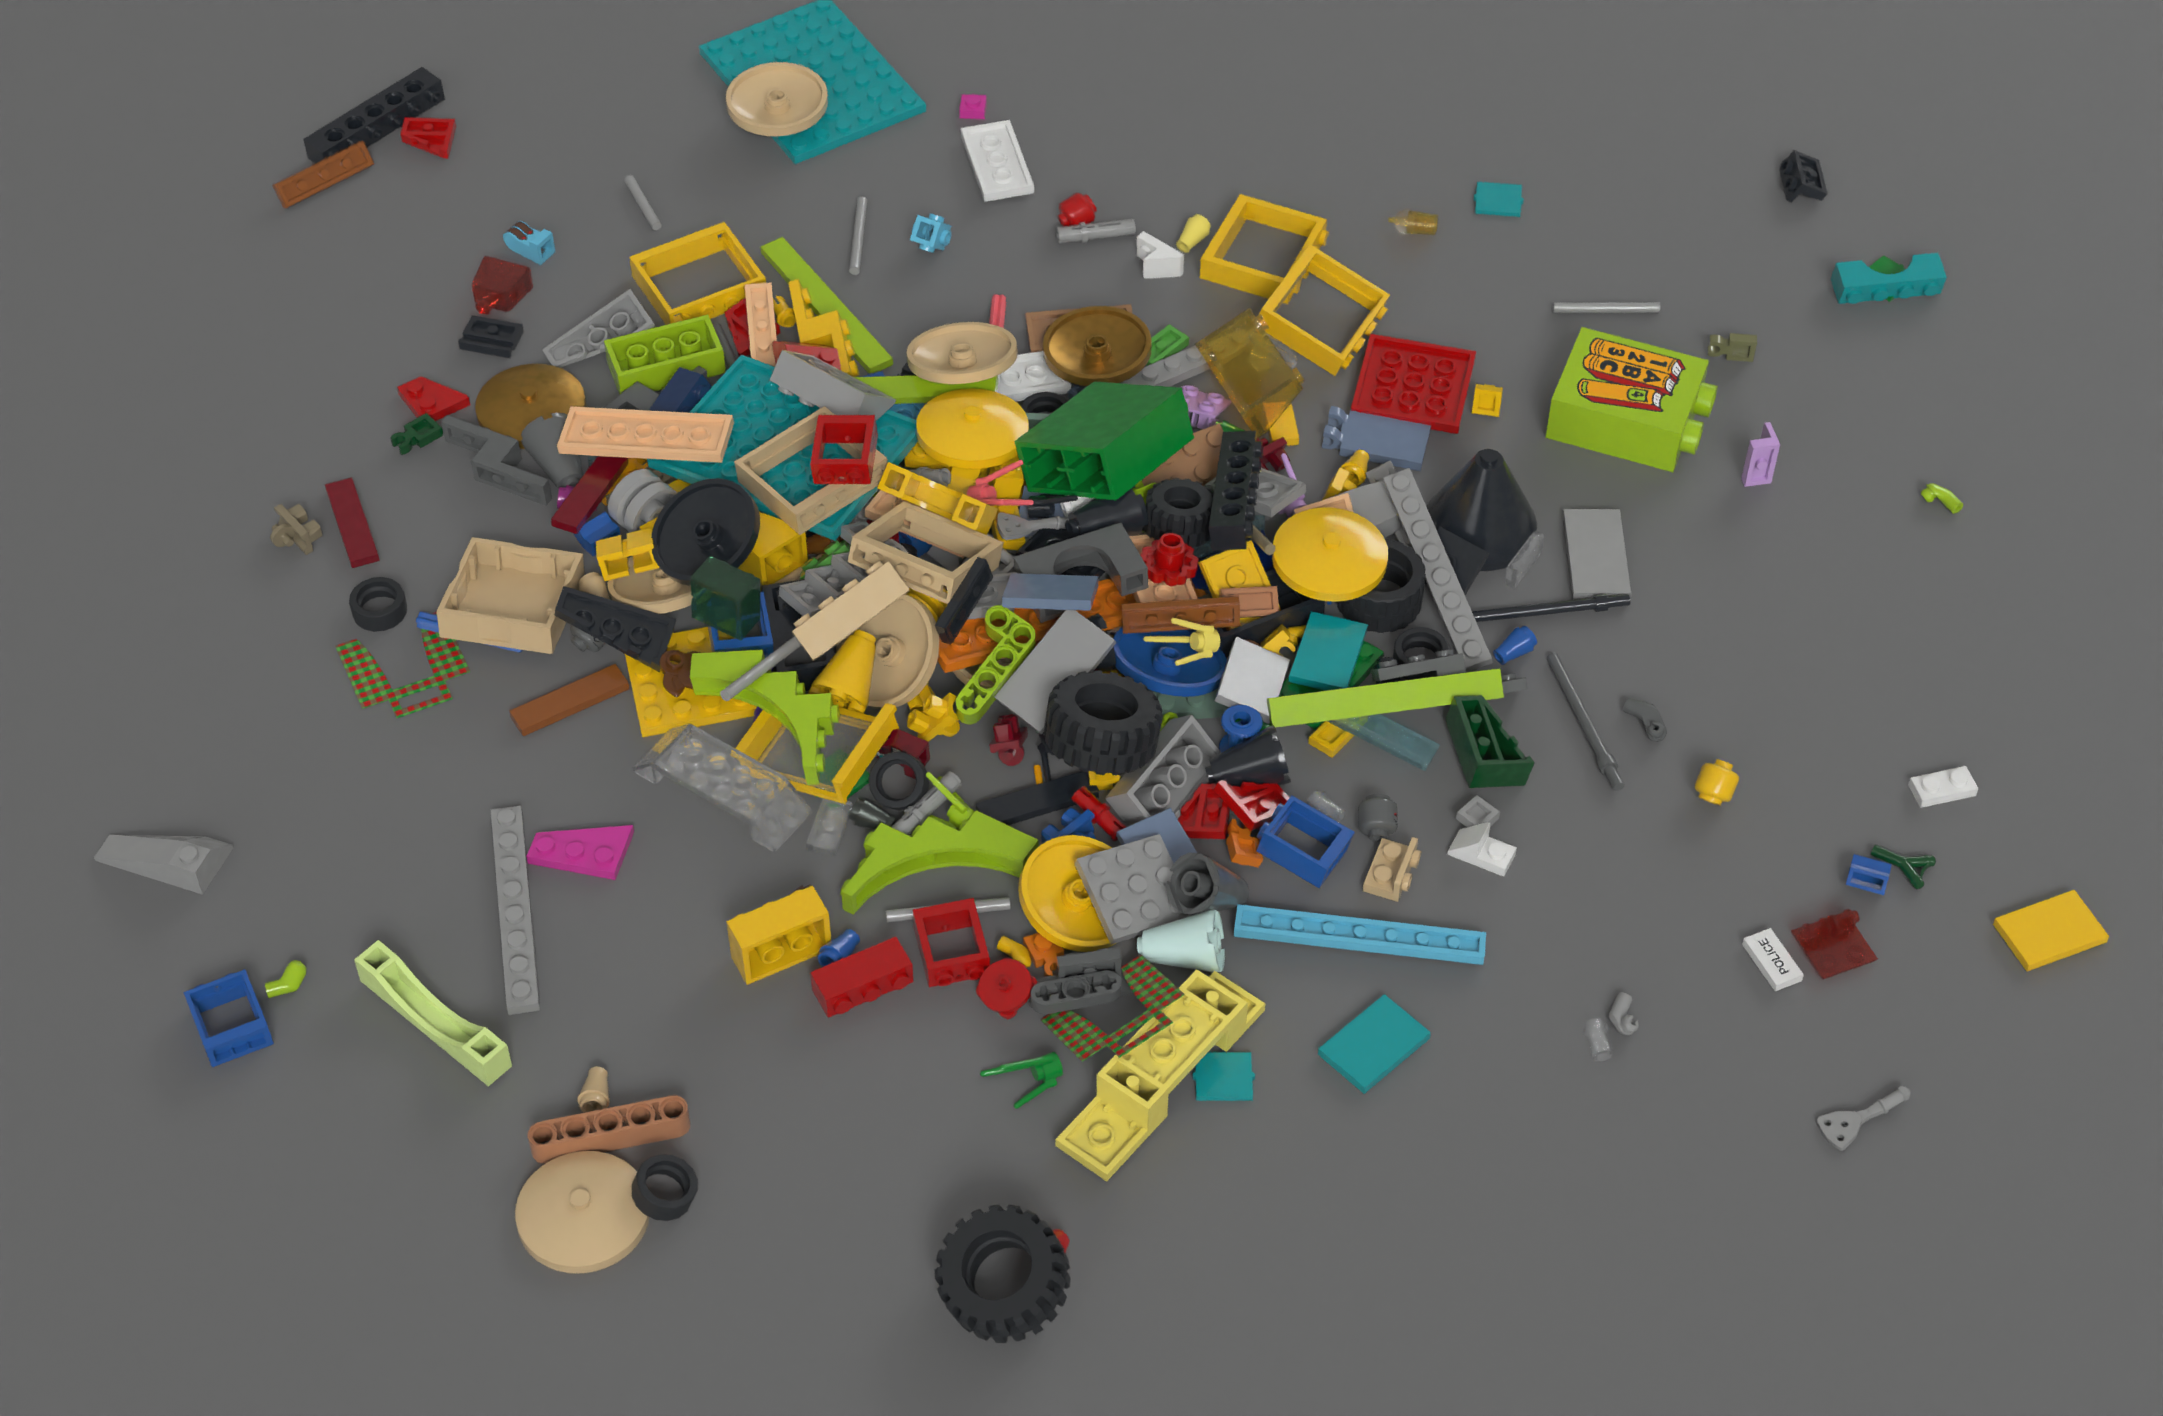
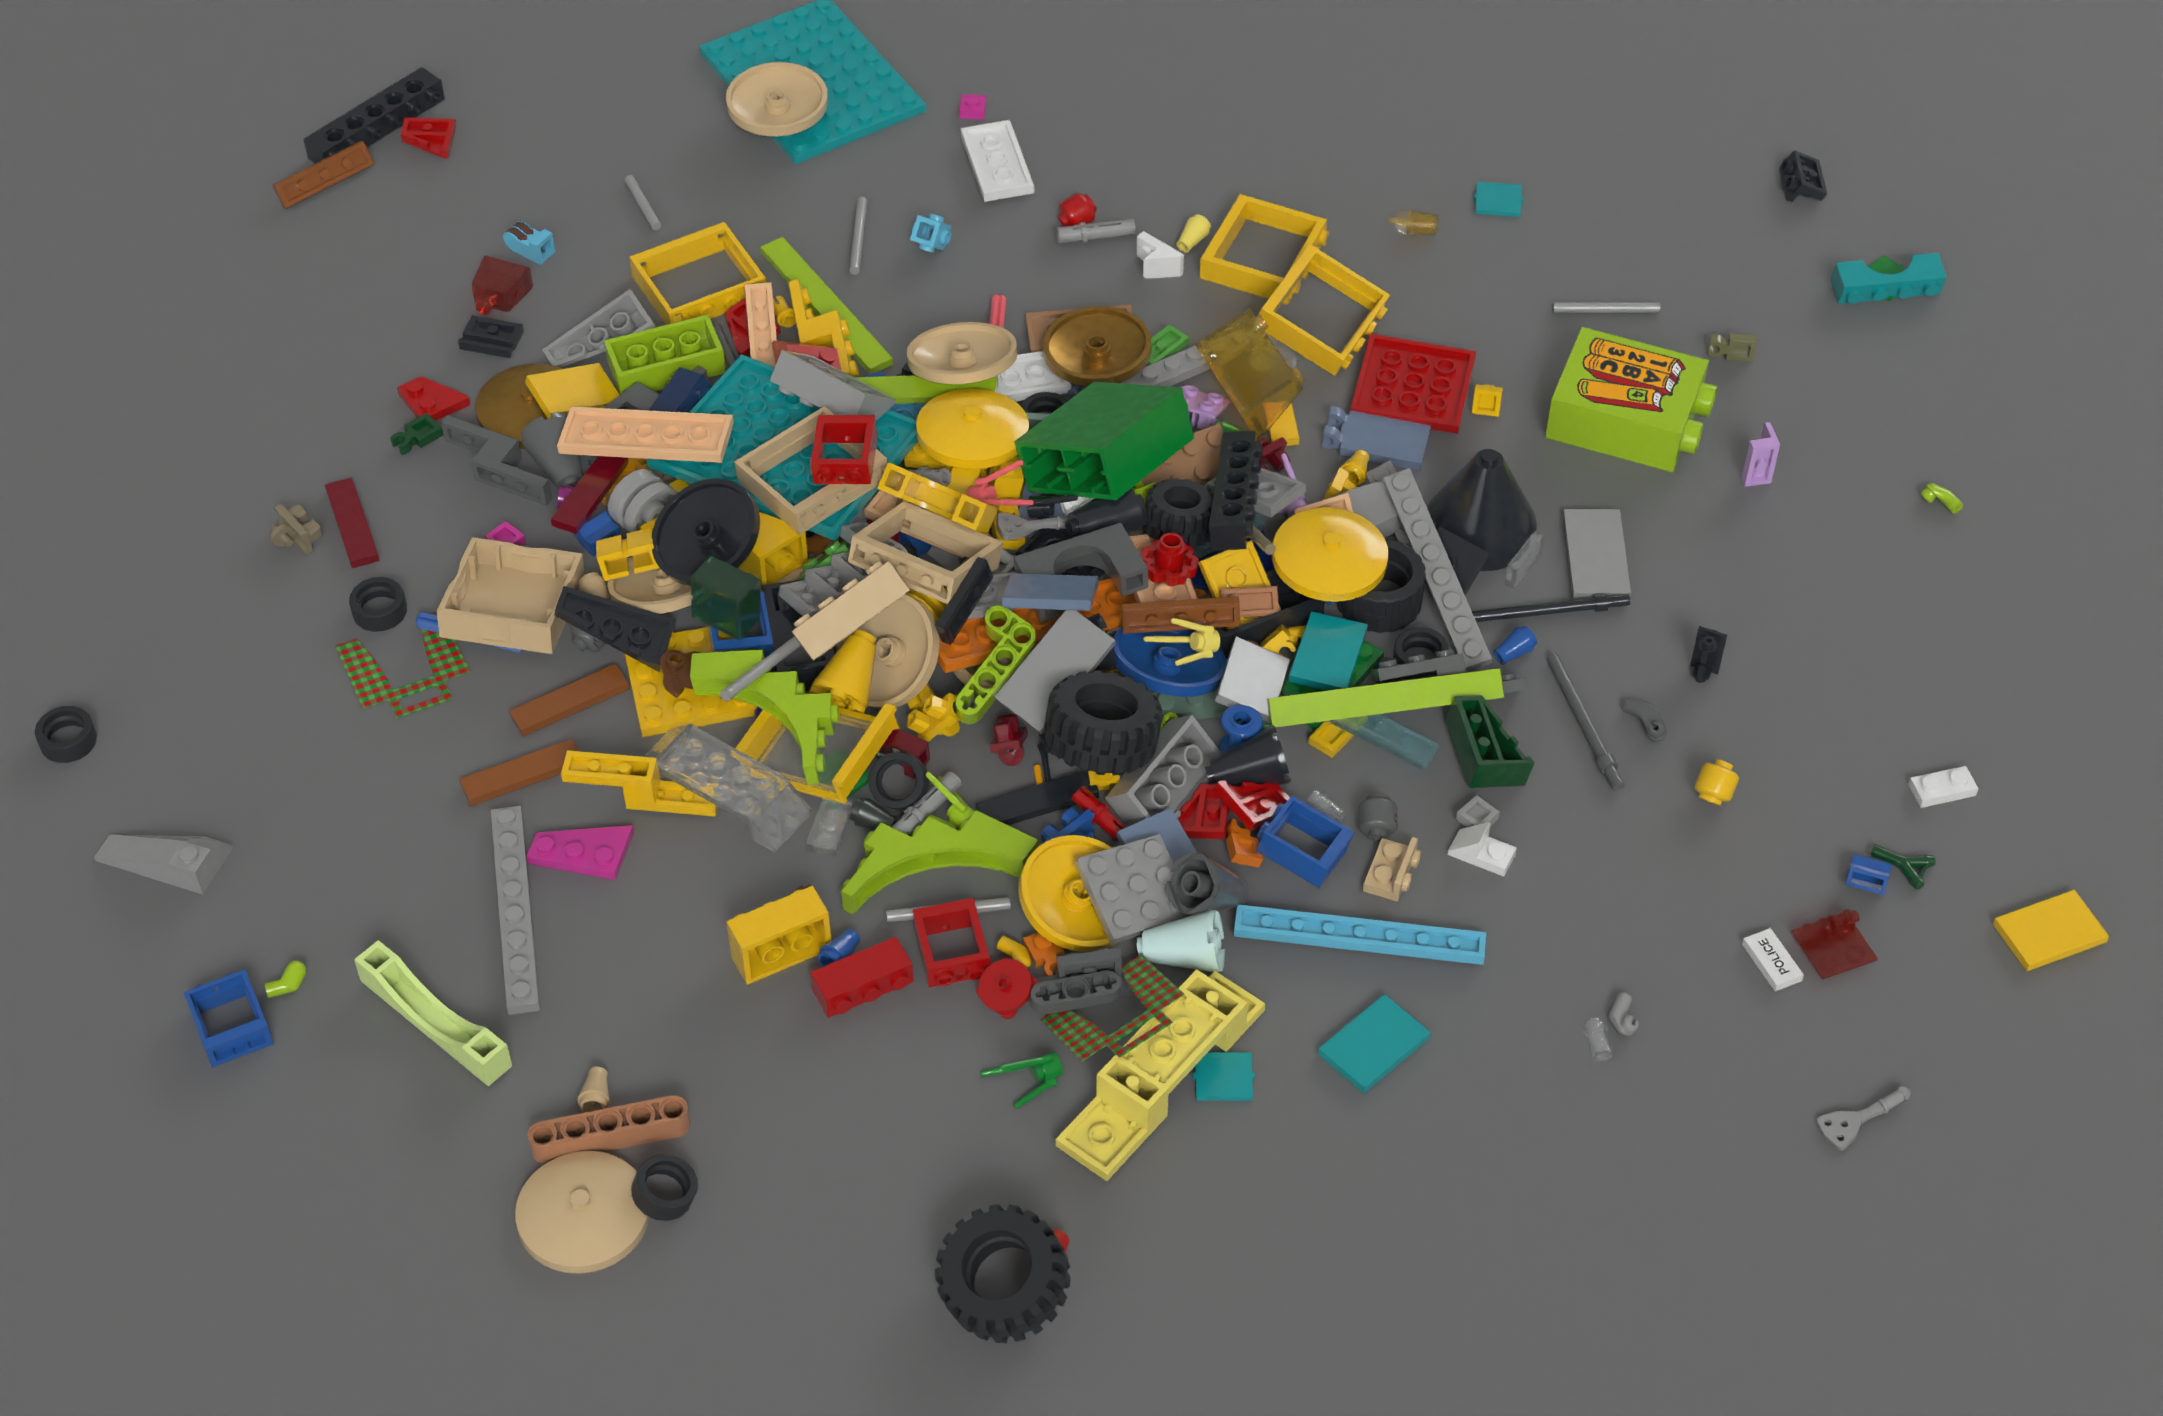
(72, 749): none -> black tyre
(506, 533): none -> dark pink plate
(516, 773): none -> dark orange tile
(571, 388): none -> yellow tile
(639, 782): none -> yellow bracket
(1707, 653): none -> black hinge

